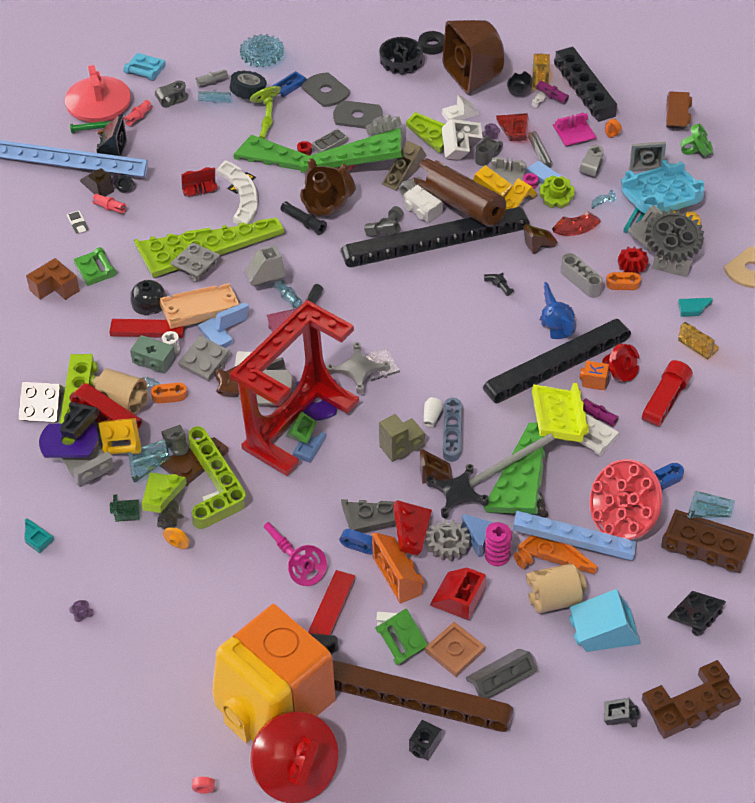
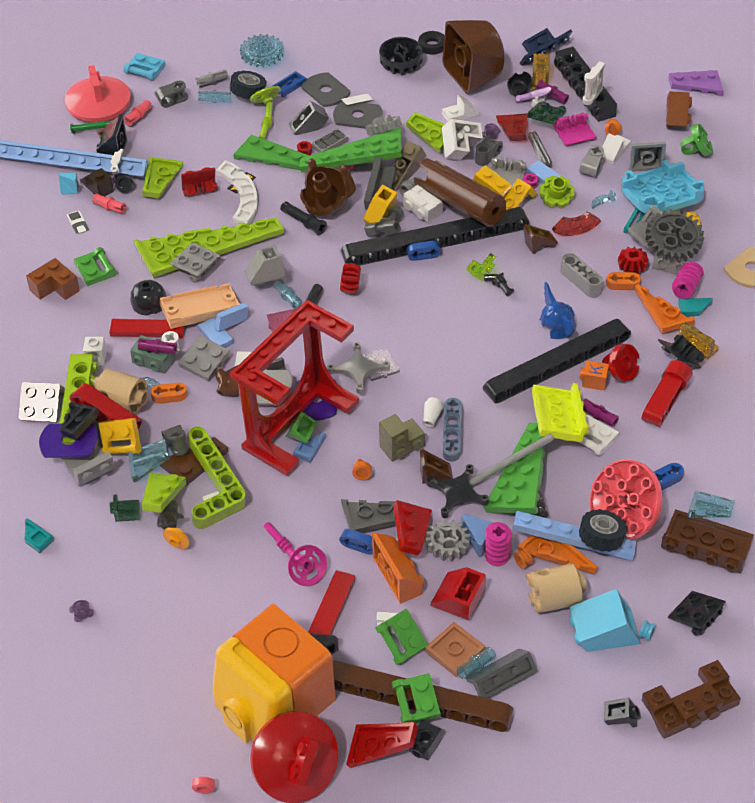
(68, 183): none -> medium azure slope
(97, 347): none -> white brick
(116, 159): none -> white piece
(157, 346): none -> magenta pin
(159, 176): none -> lime wing
(309, 119): none -> dark grey slope
(350, 278): none -> red gear
(356, 99): none -> white sticker
(362, 470): none -> orange tile
(379, 175): none -> dark grey panel
(380, 205): none -> yellow slope
(380, 740): none -> red wing
(423, 250): none -> blue beam
(423, 696): none -> bright green plate
(476, 663): none -> clear light blue pin
(478, 270): none -> clear neon green bracket
(540, 93): none -> lavender piece
(542, 43): none -> dark blue bracket
(546, 113): none -> clear green plate
(594, 83): none -> white plate
(602, 530): none -> black wheel
(614, 147): none -> white slope
(647, 630): none -> medium azure bush
(662, 312): none -> orange wing
(683, 351): none -> black hinge
(687, 280): none -> dark pink piece
(697, 80): none -> medium lavender wing

